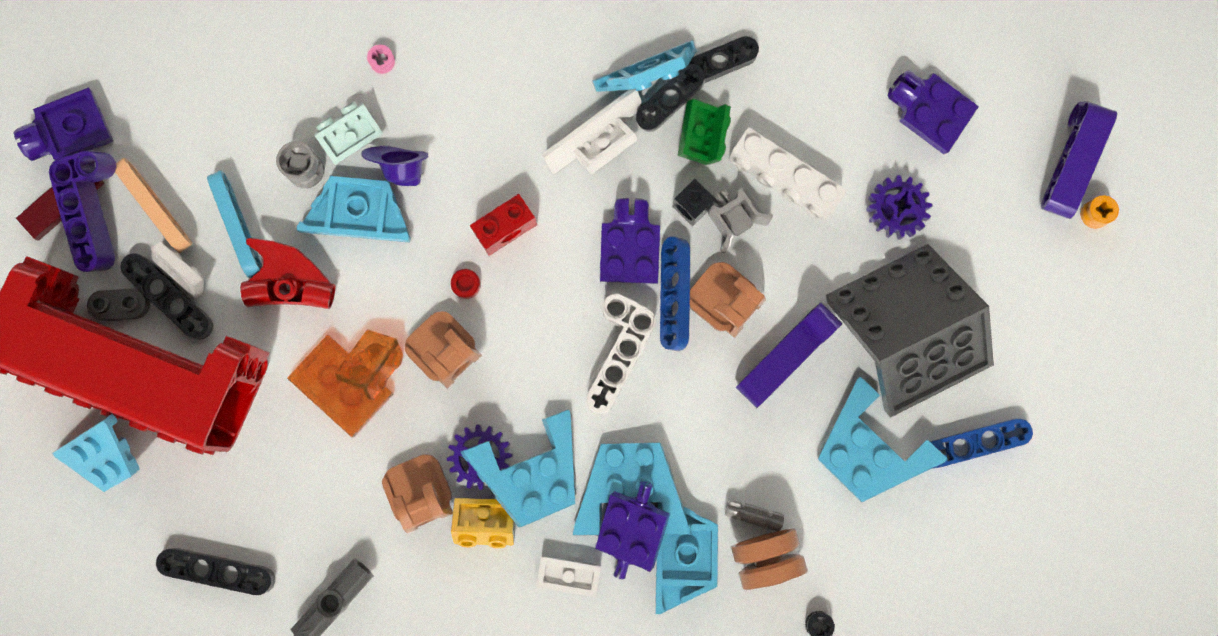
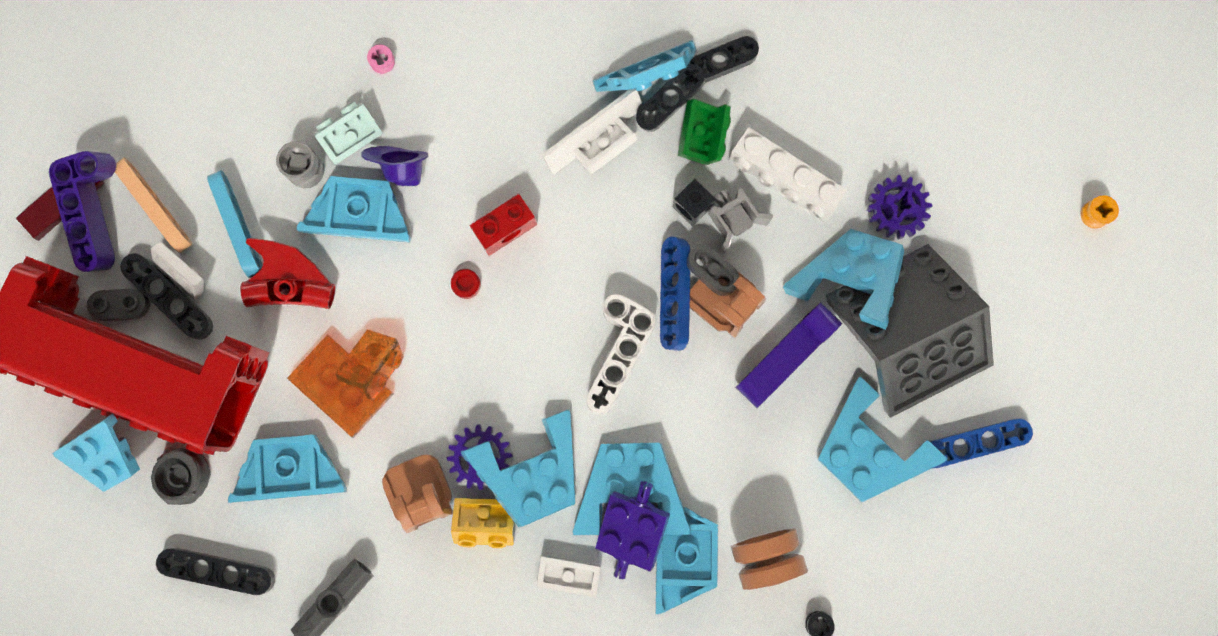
(64, 128): dark purple plate -> none
(180, 476): none -> dark grey hat
(286, 469): none -> medium azure wing
(442, 348): nougat piece -> none
(630, 245): dark purple plate -> none
(715, 269): none -> dark grey plate
(754, 515): light grey axle -> none
(859, 263): none -> medium azure wing
(932, 108): dark purple plate -> none
(1089, 134): dark purple beam -> none

